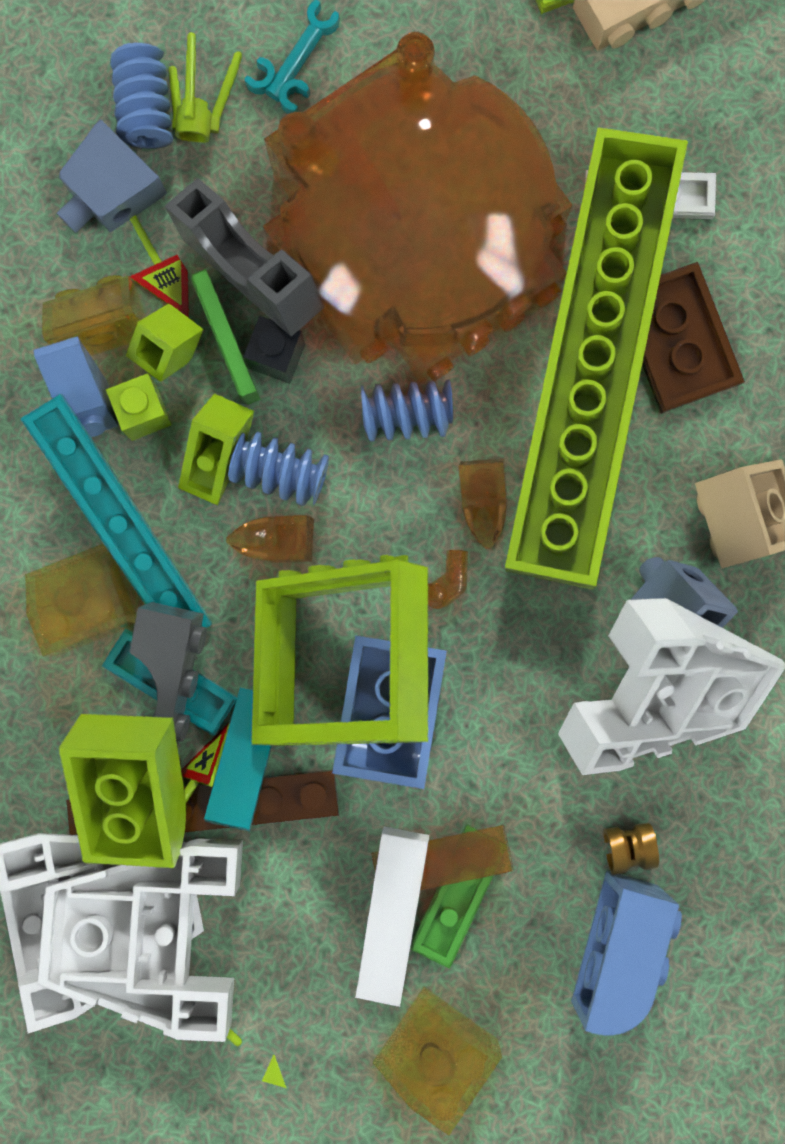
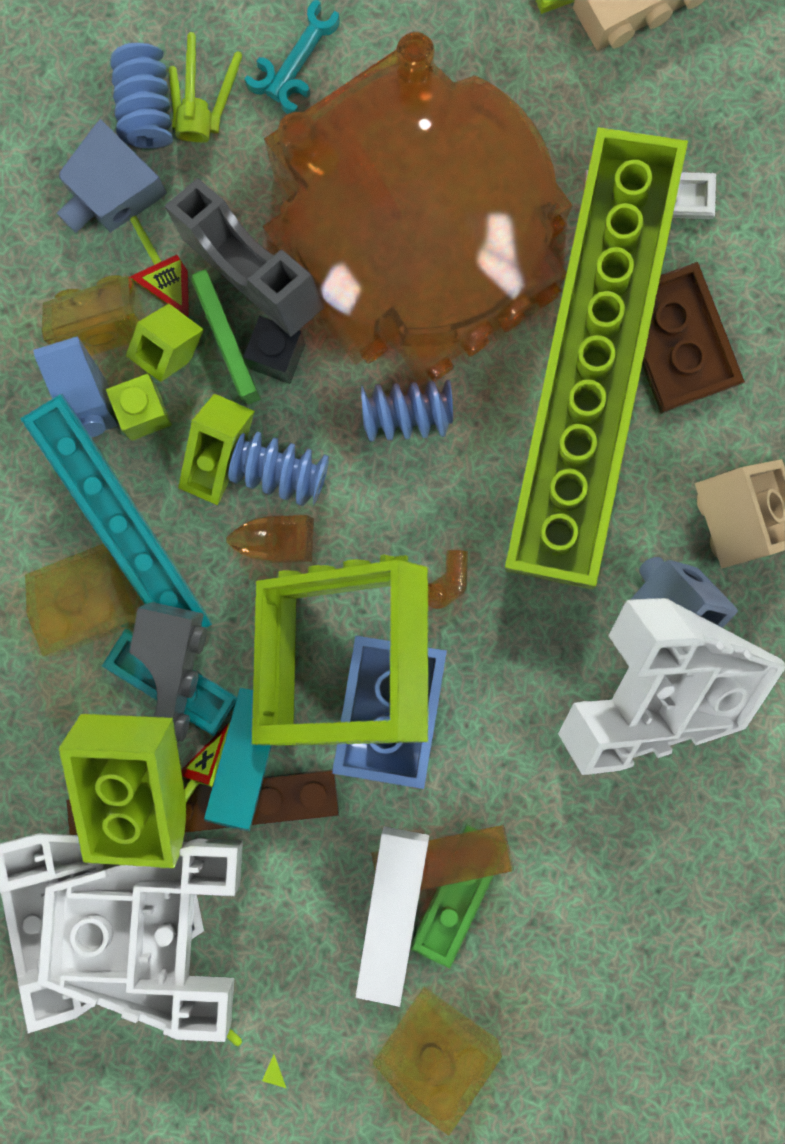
(484, 498): clear orange plate -> none
(625, 954): medium blue brick -> none
(631, 848): pearl gold wheel -> none

